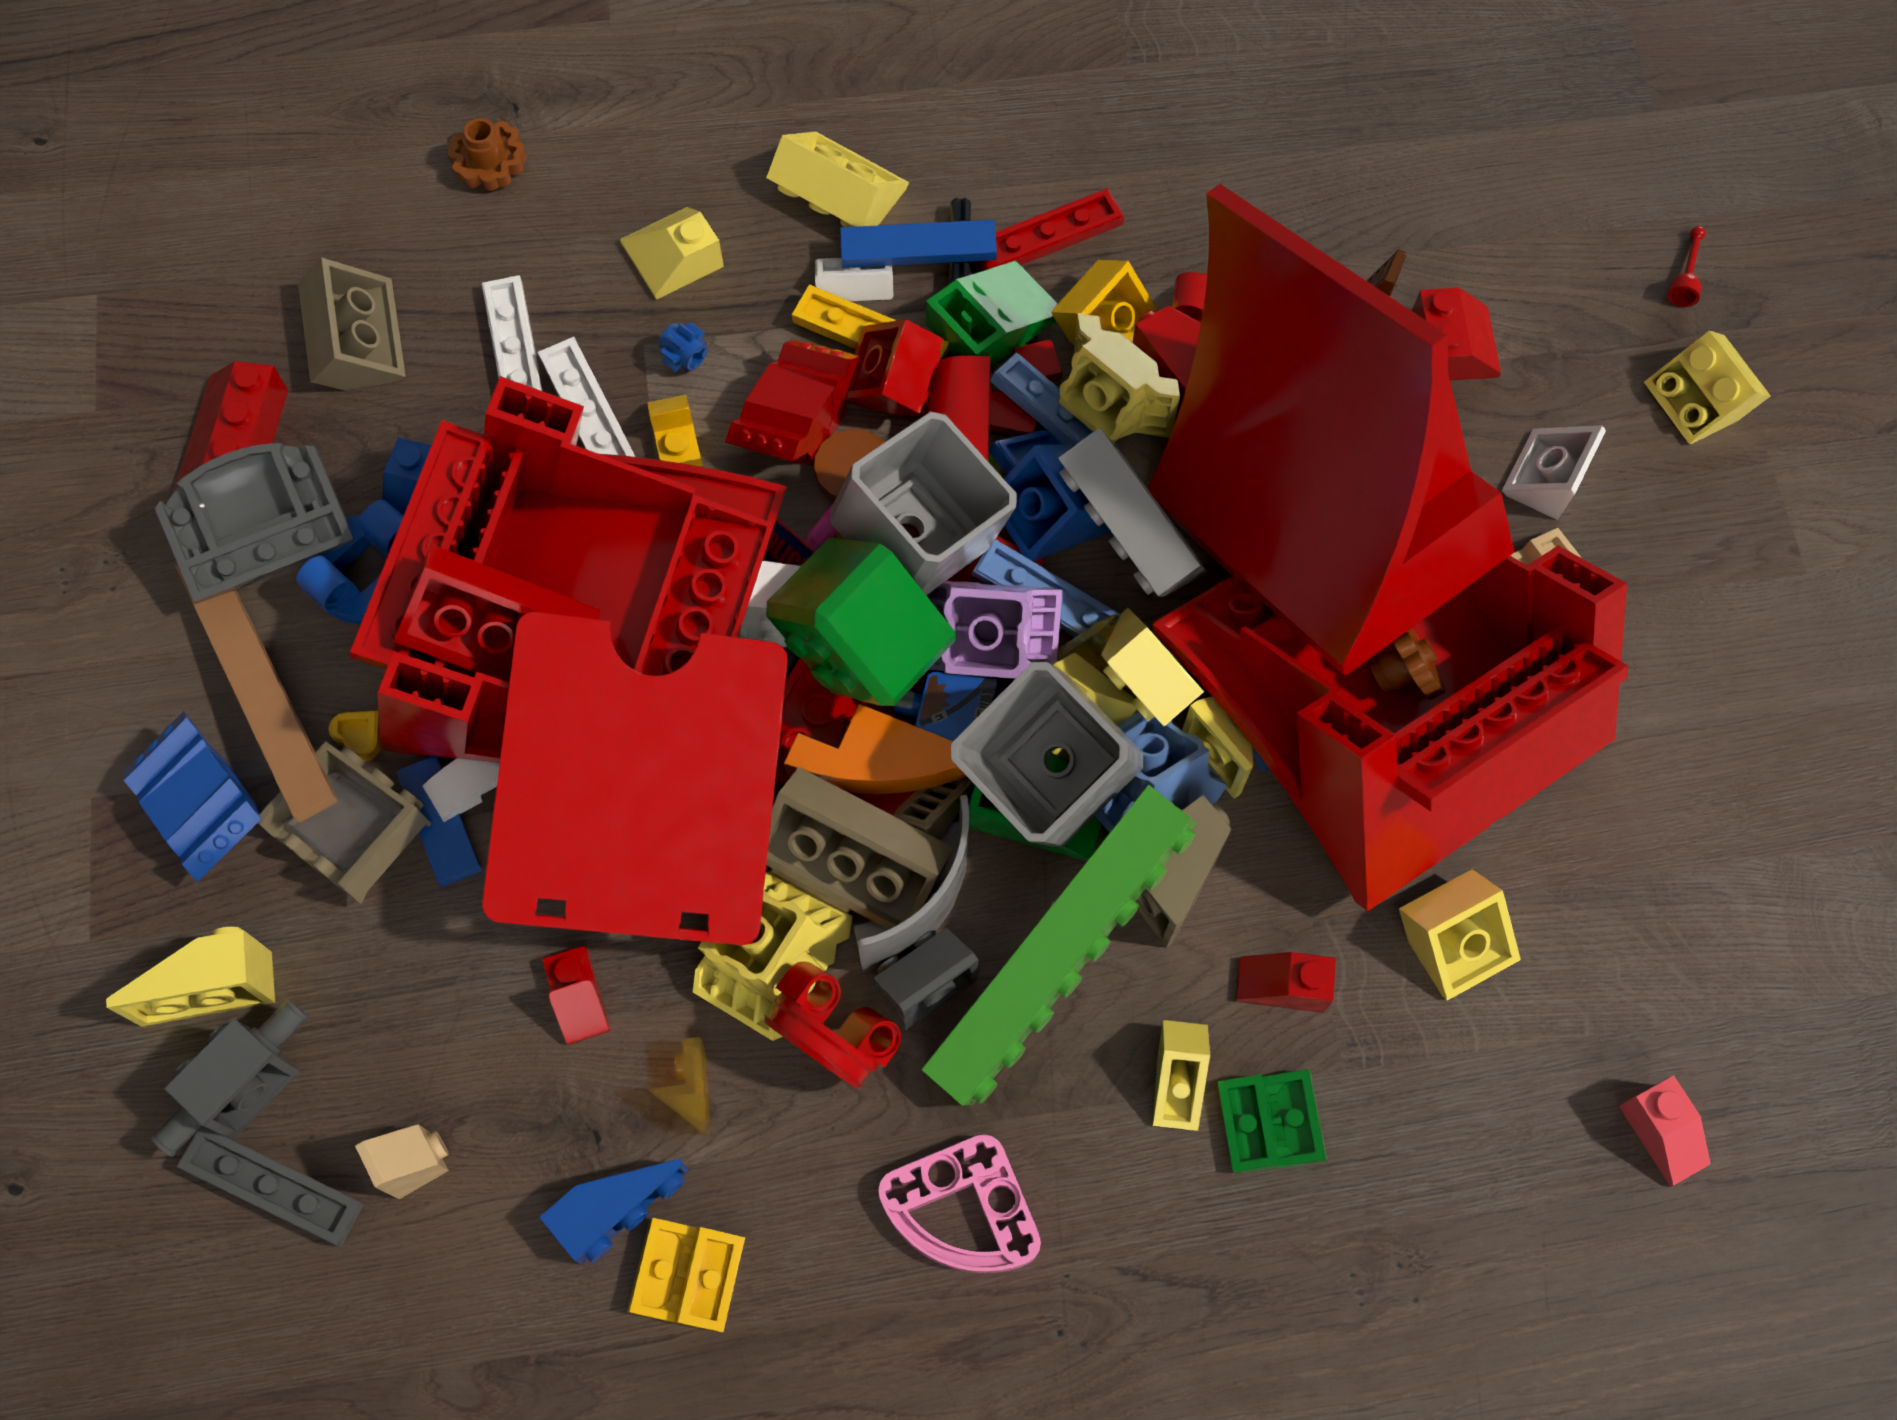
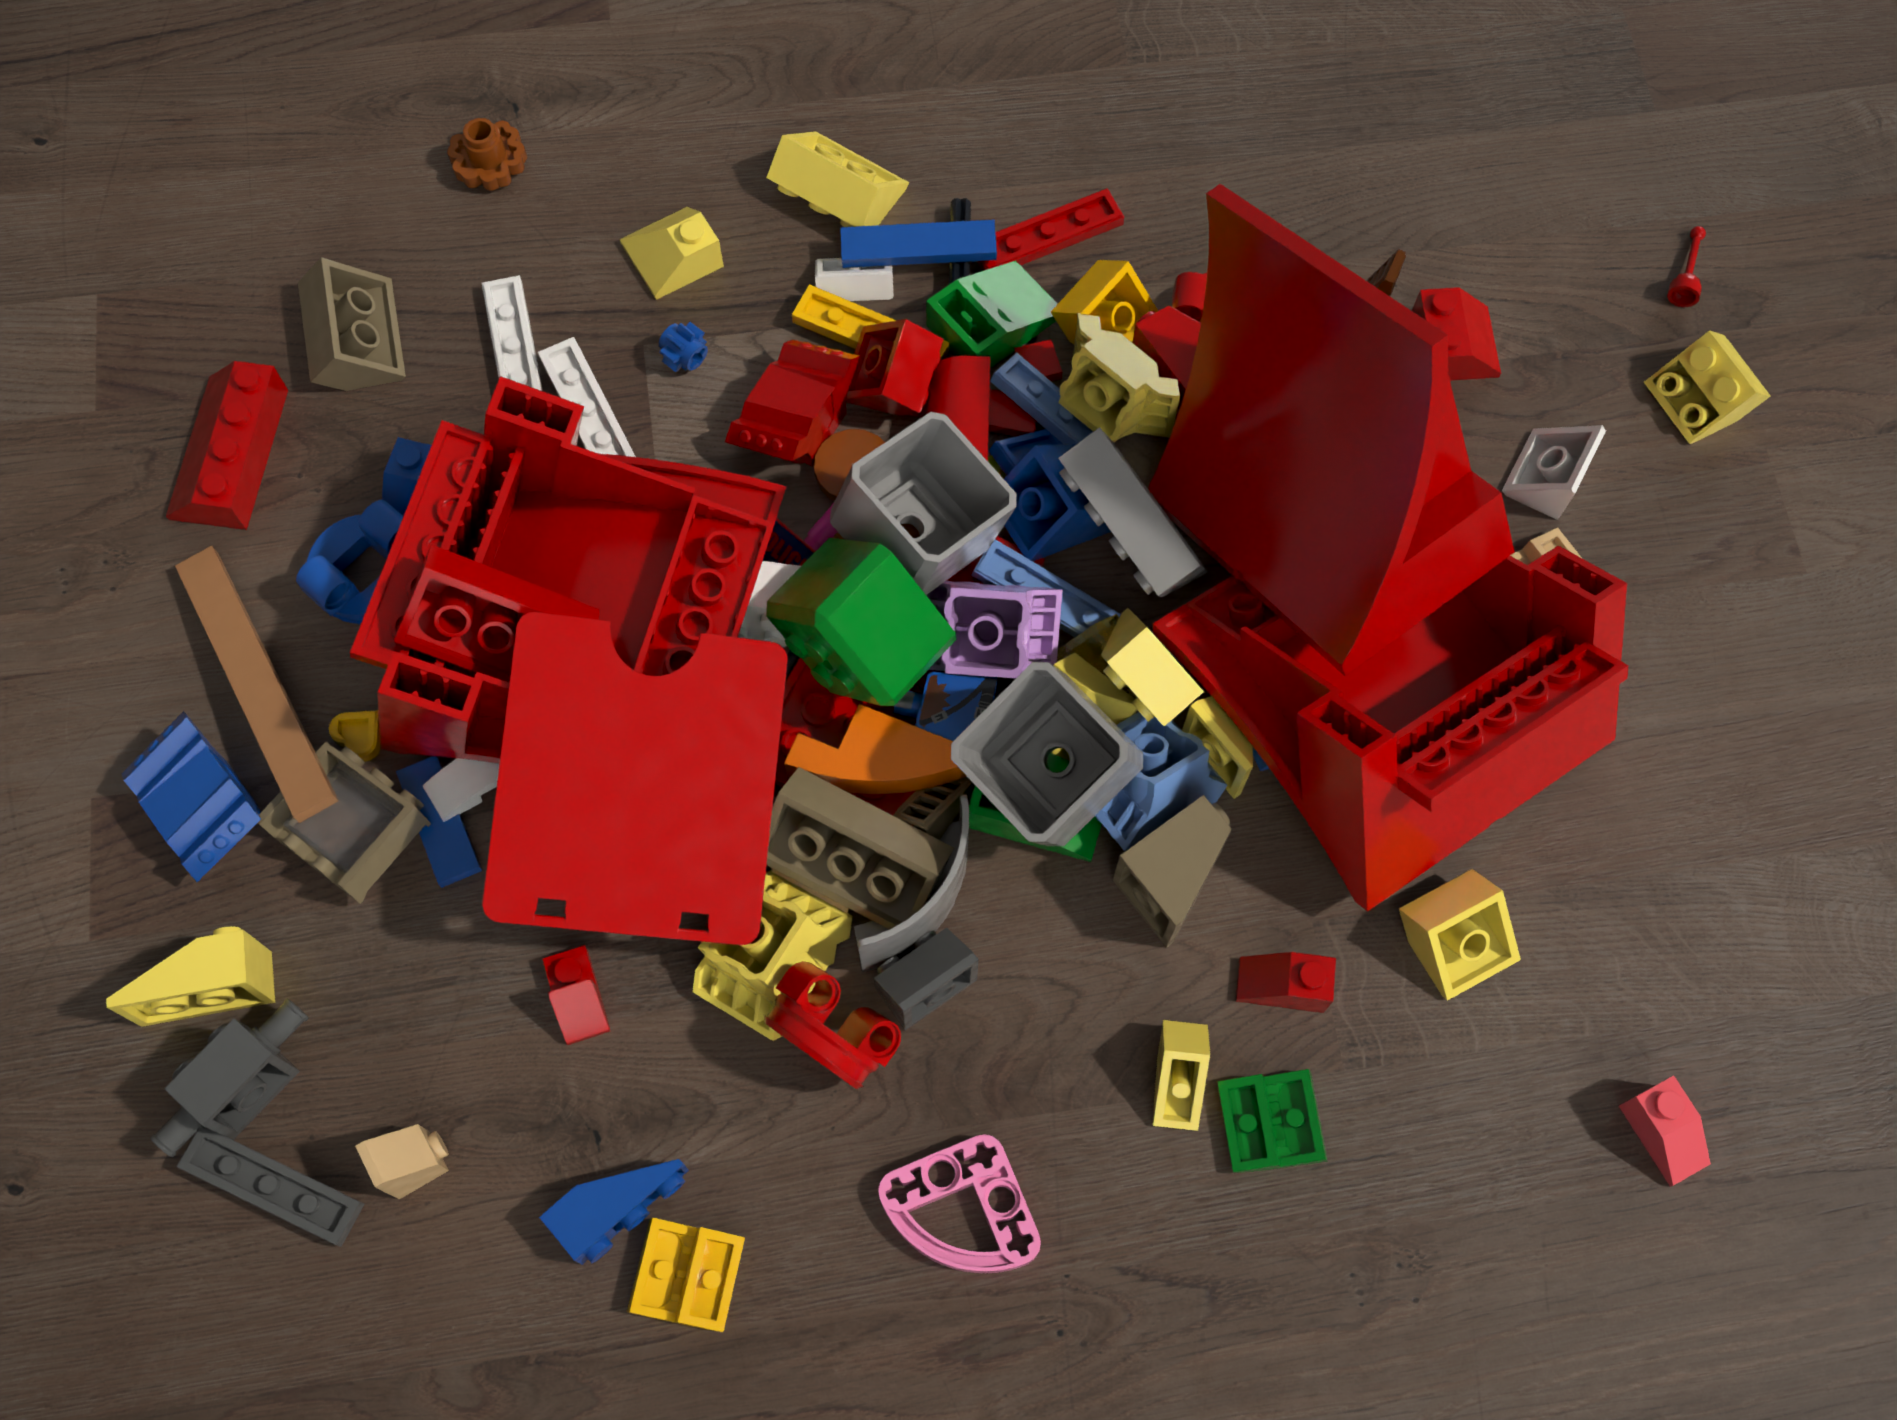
(251, 517): dark grey slope -> none
(674, 430): yellow slope -> none
(691, 1099): clear yellow slope -> none
(1060, 947): bright green brick -> none
(1408, 663): dark orange plant -> none

